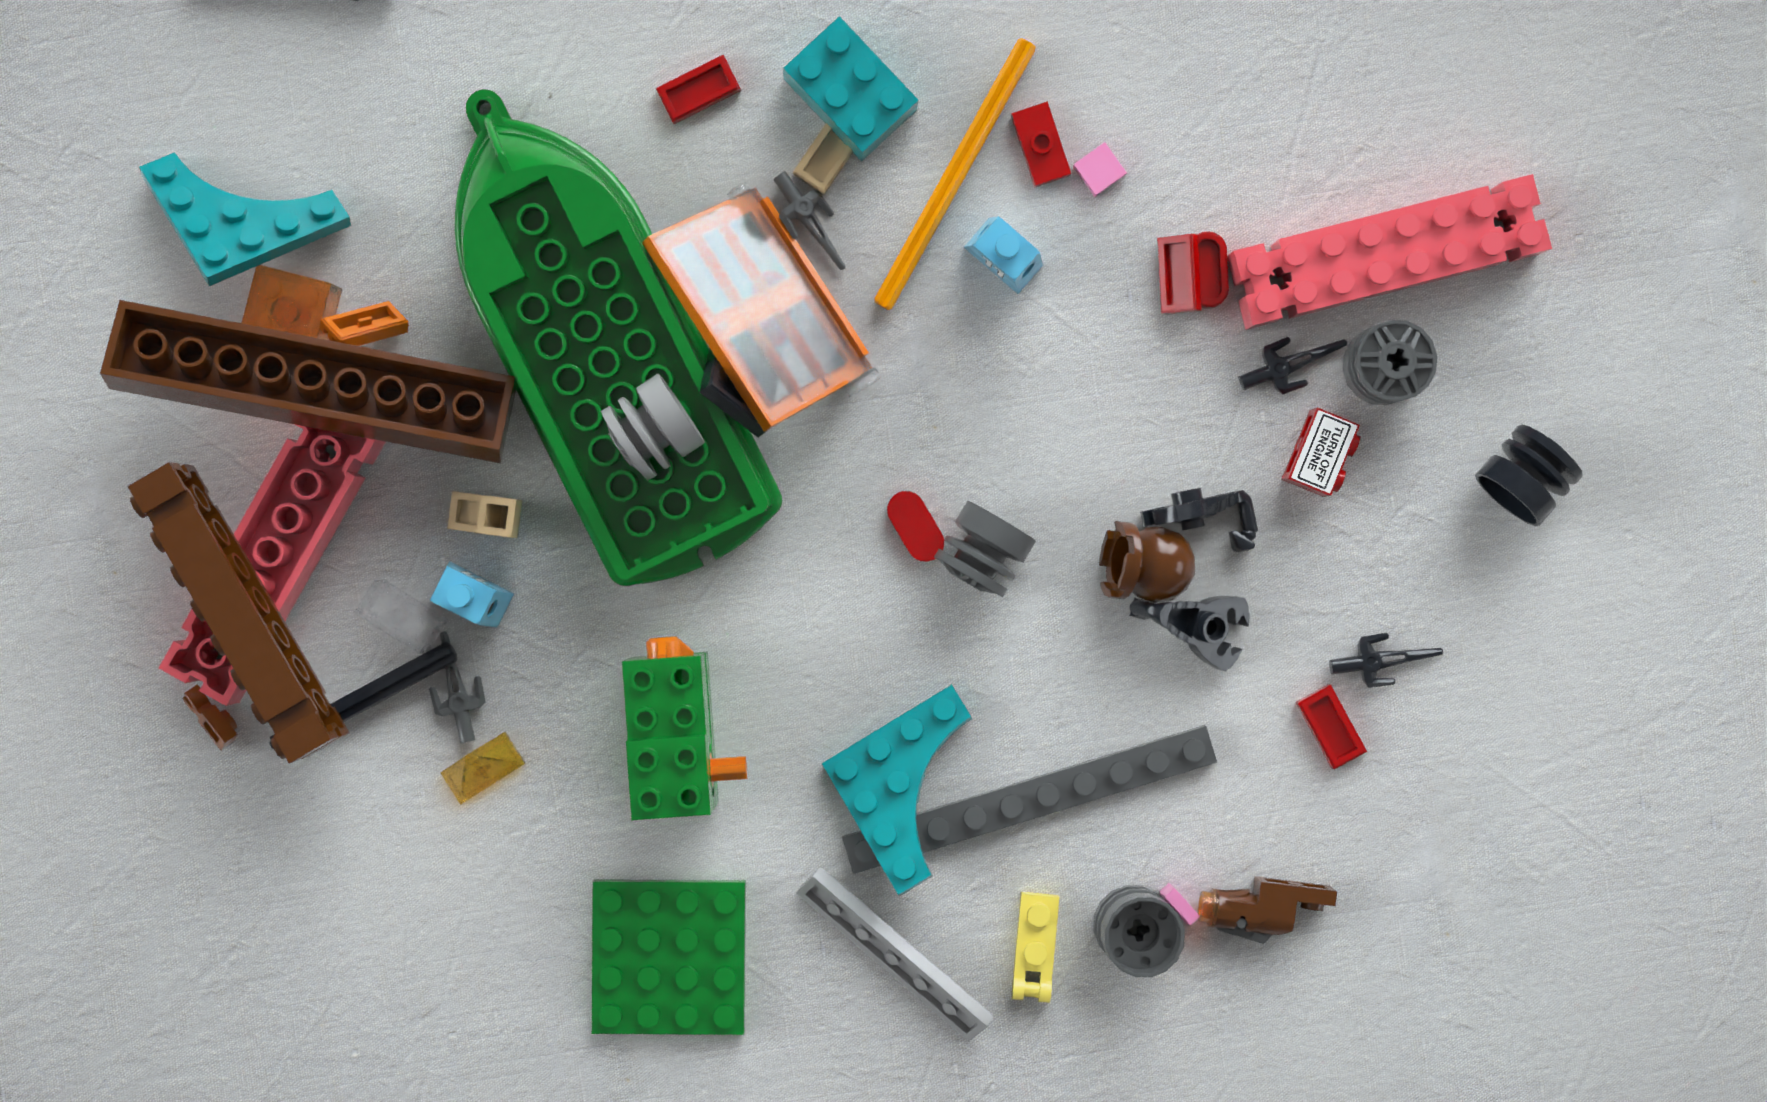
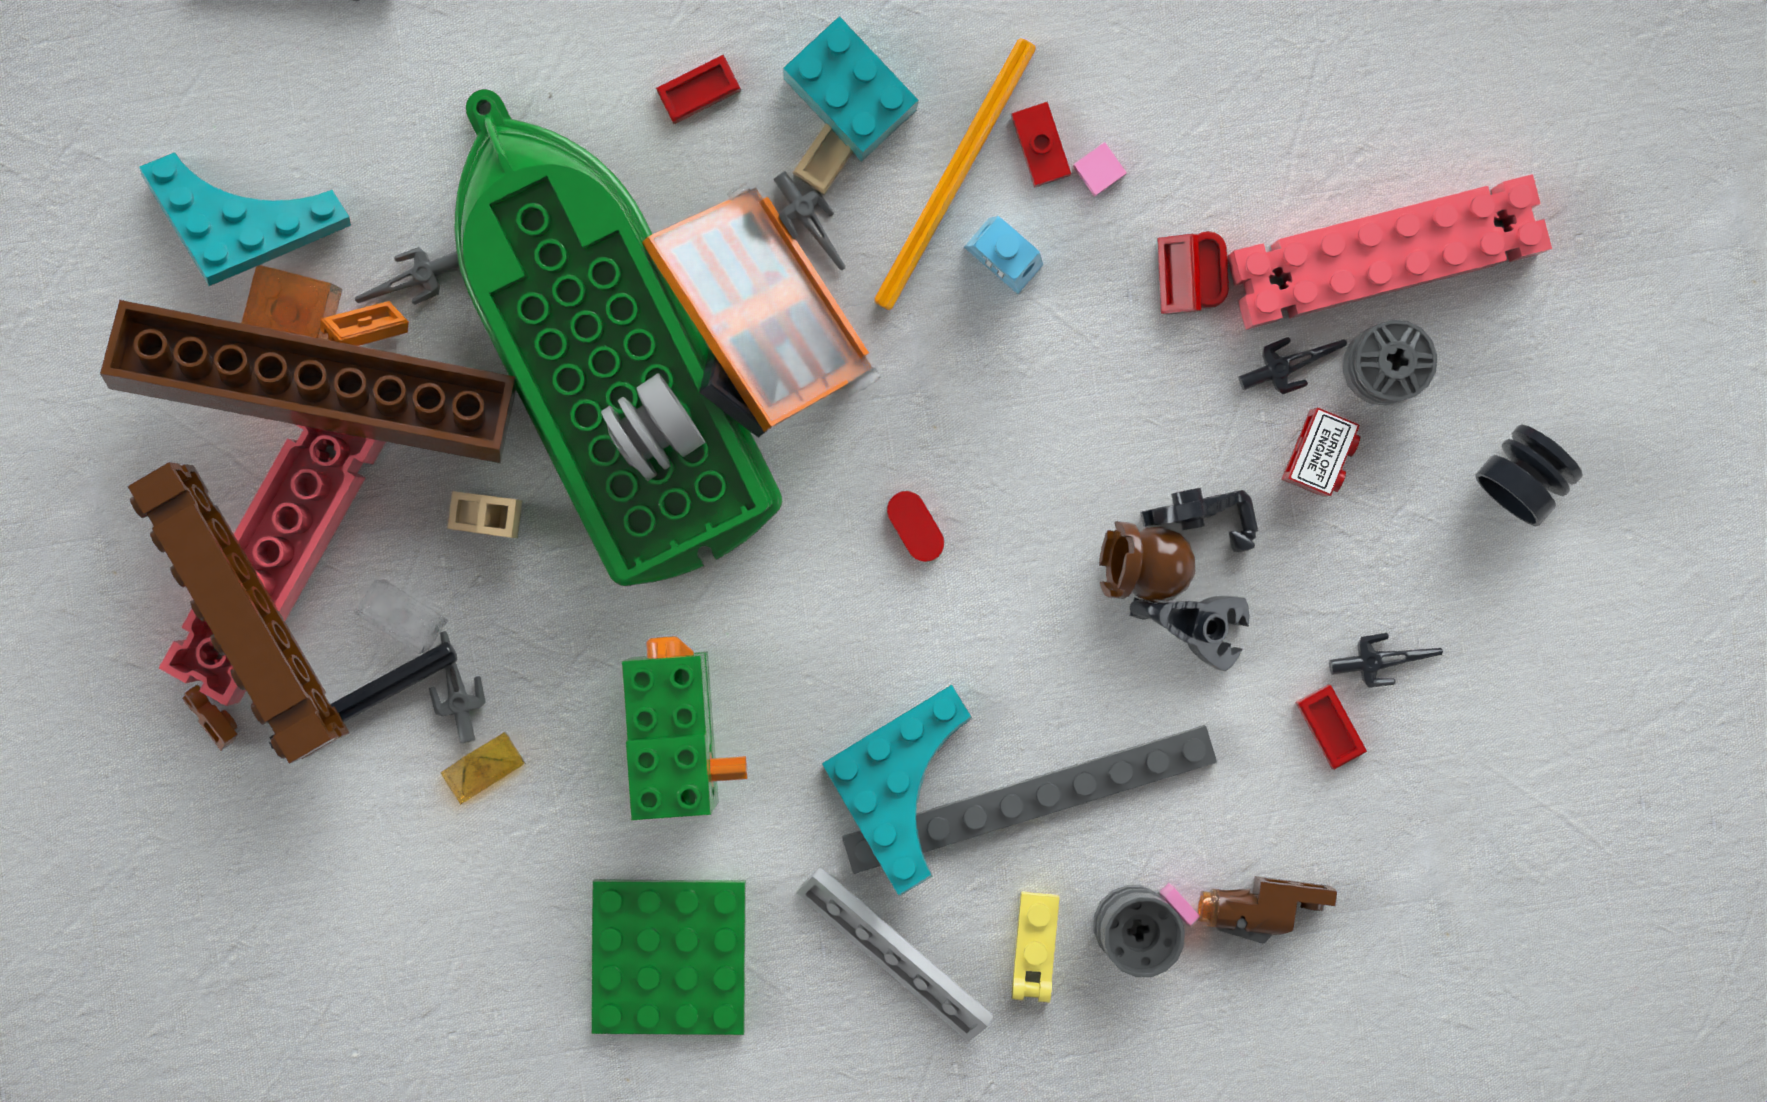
(423, 274): none -> dark grey piece
(471, 596): medium azure torso -> none
(984, 549): dark grey wheel -> none

